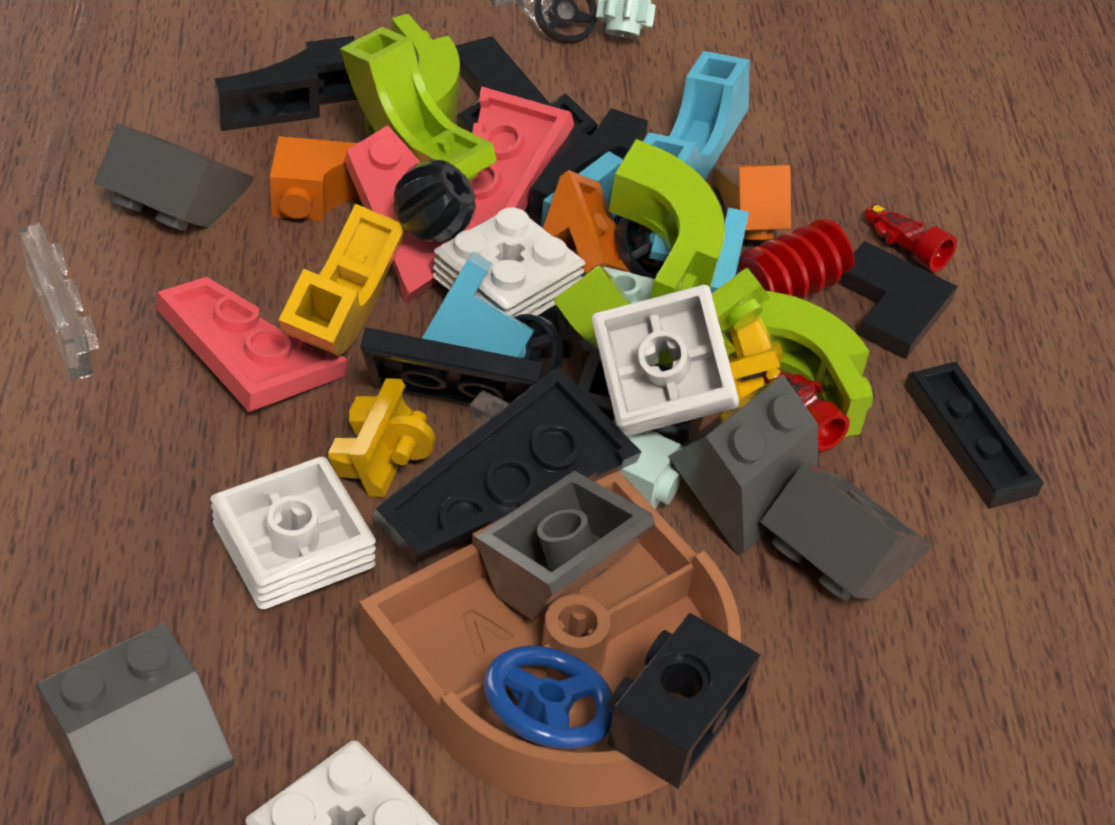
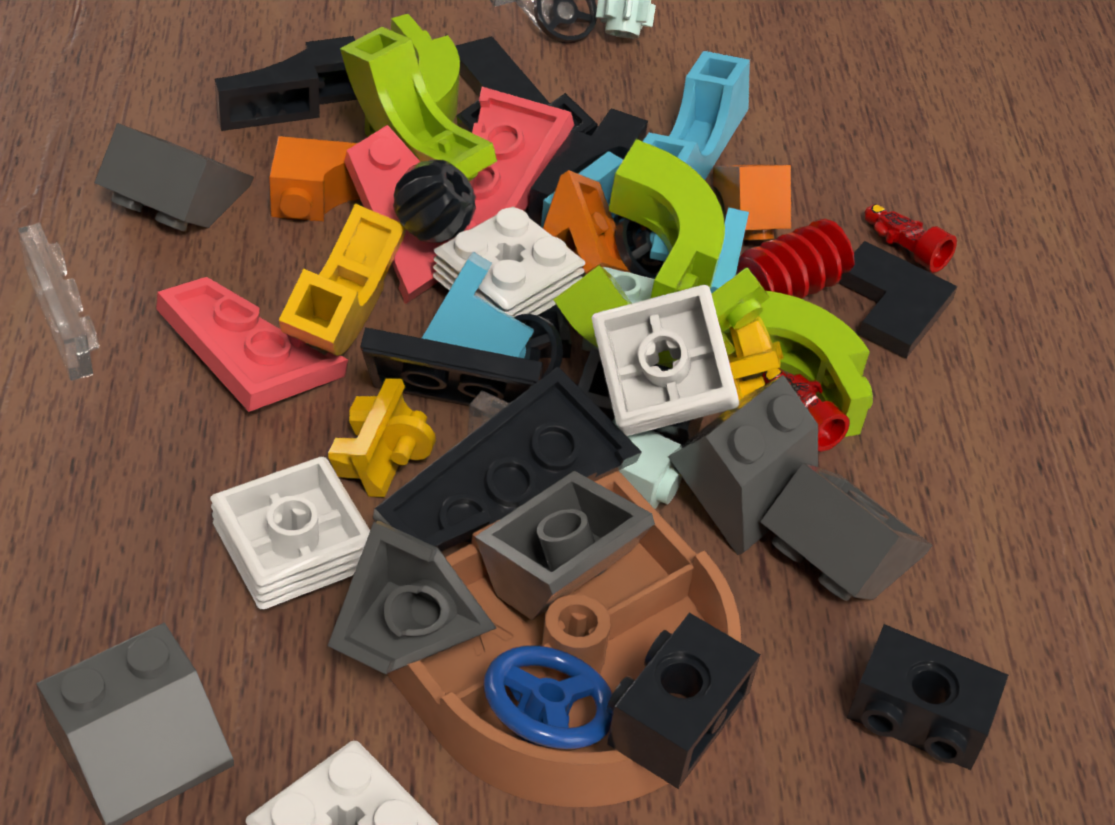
(404, 604): none -> dark grey slope
(928, 697): none -> black brick
(973, 435): black tile -> none

